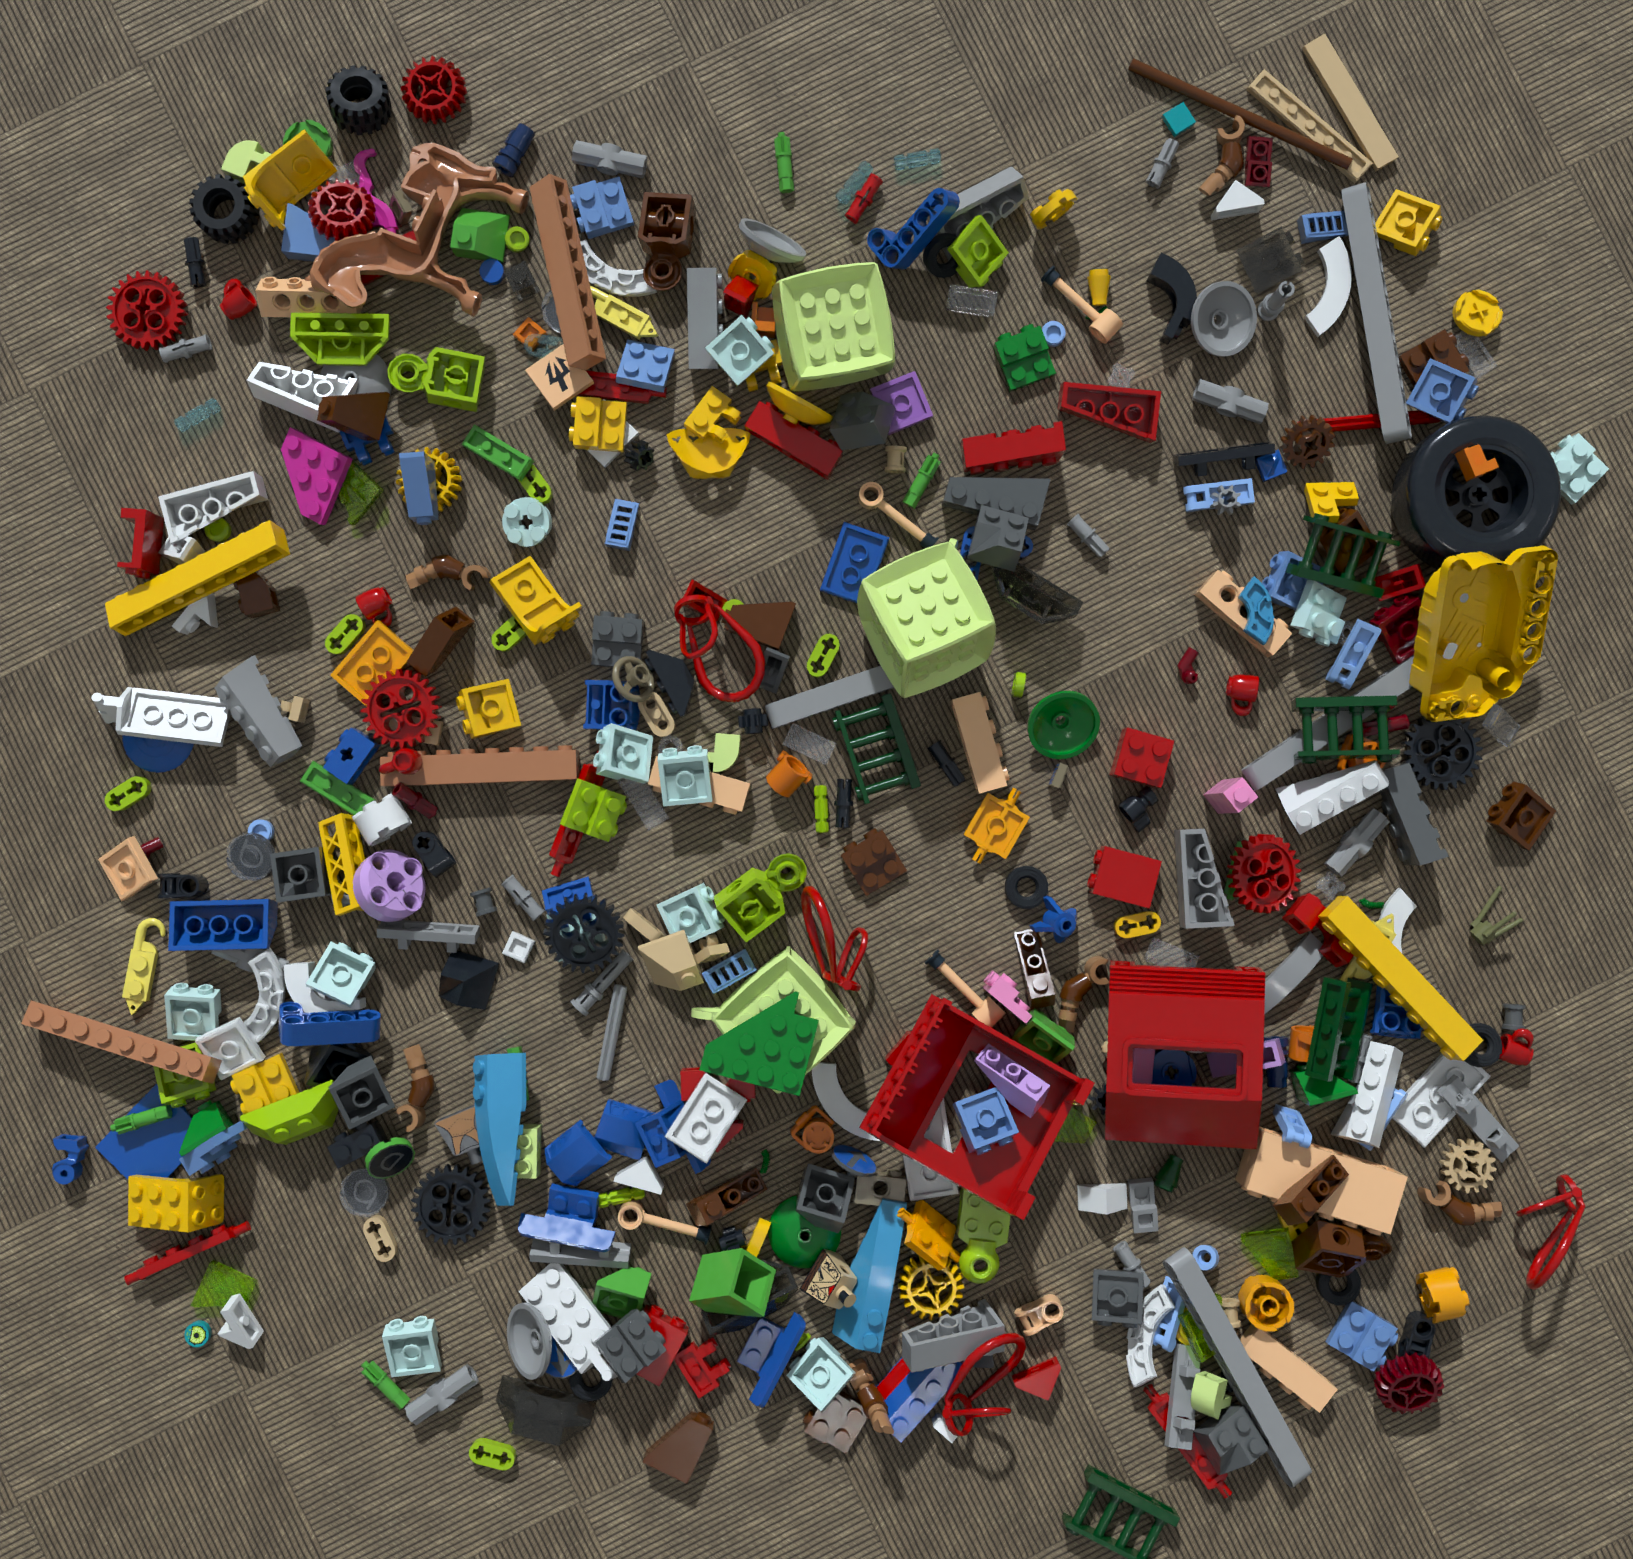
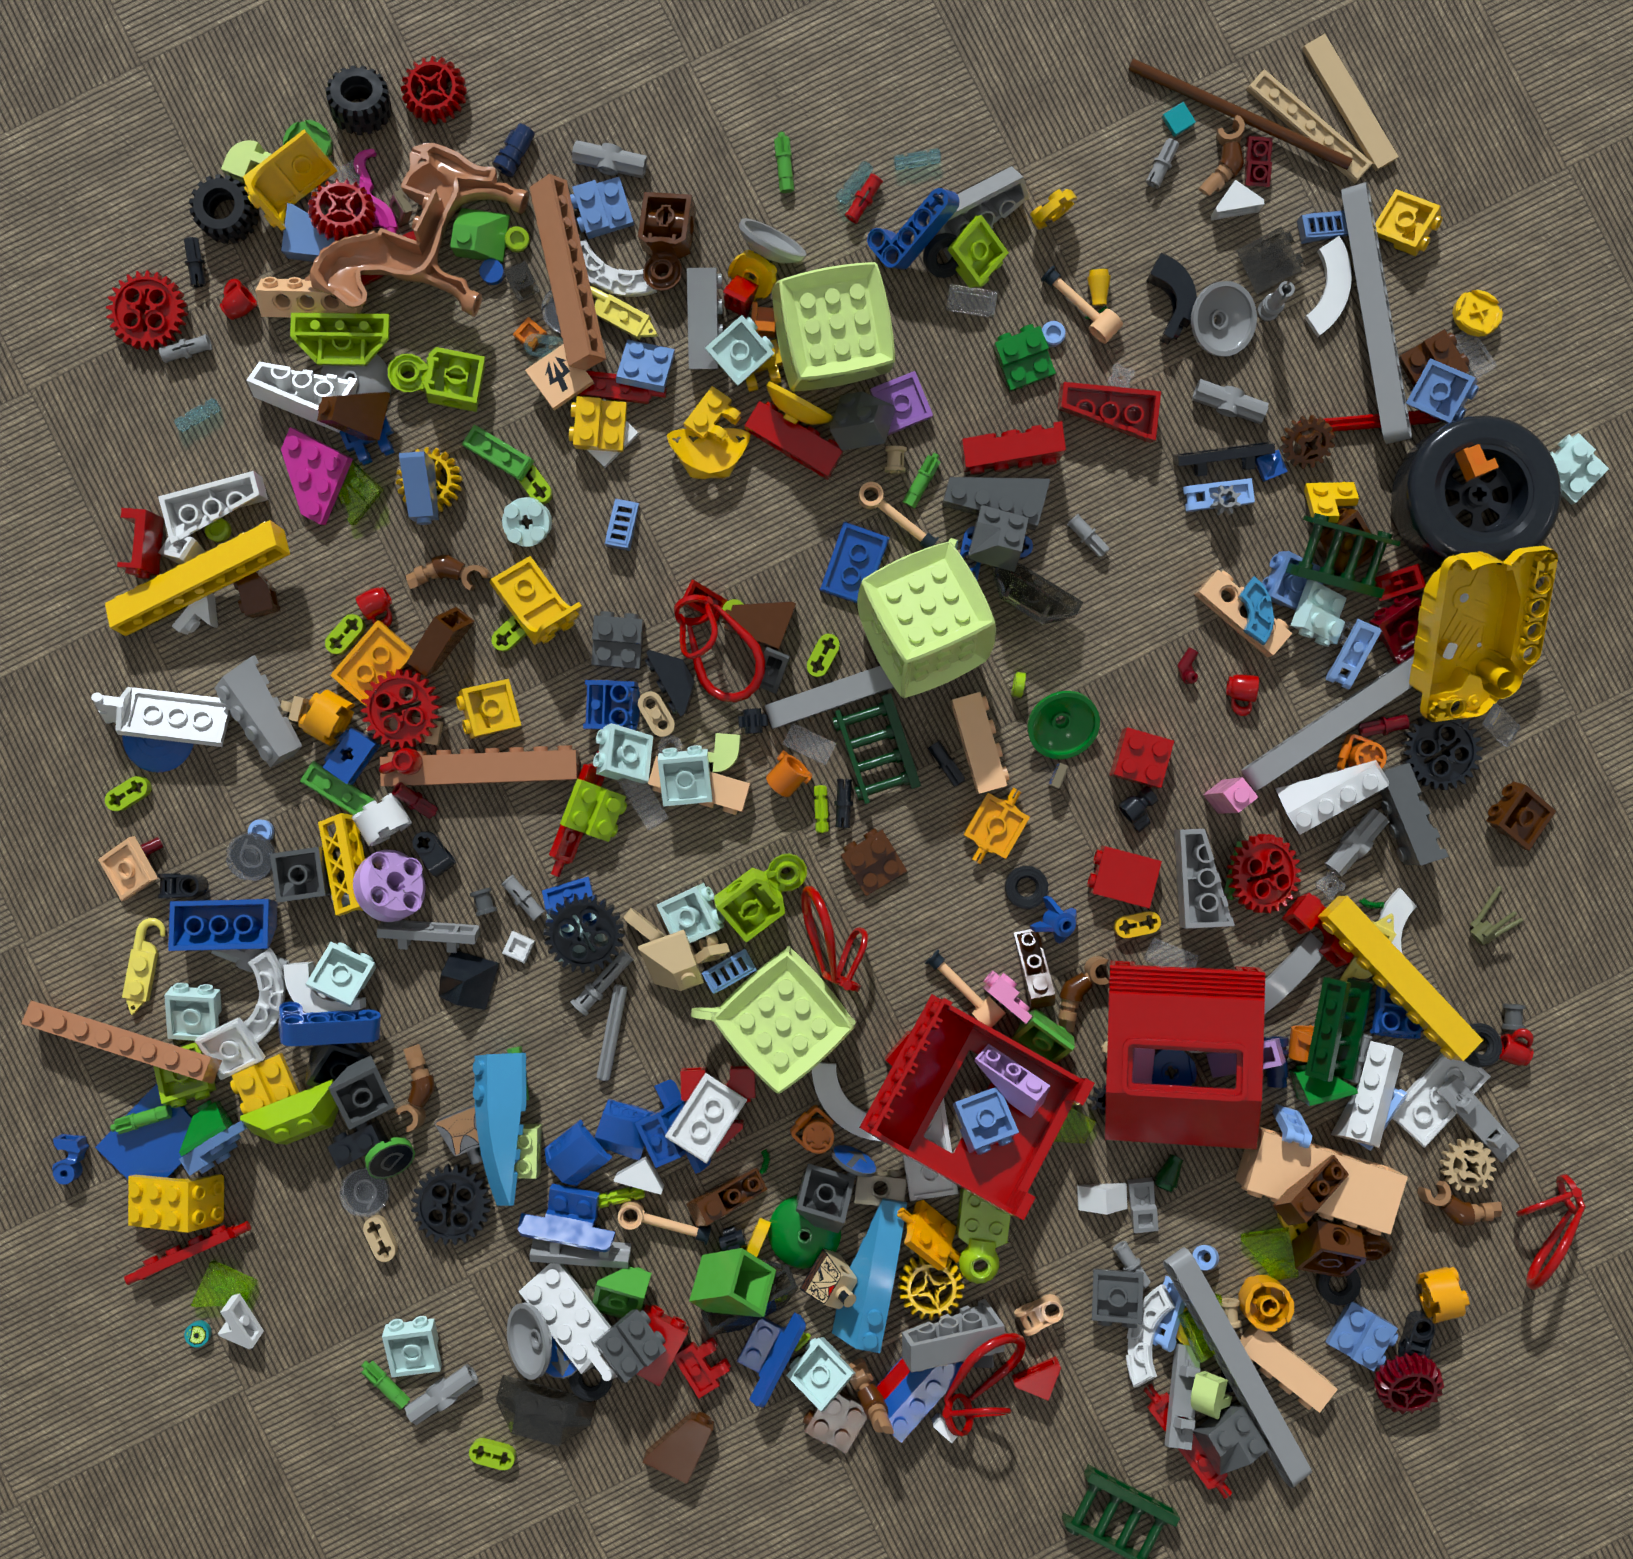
(327, 716): none -> light orange brick
(636, 675): dark tan piece -> none
(639, 455): black gear -> none
(765, 1049): green wing -> none
(1356, 707): dark green fence -> none

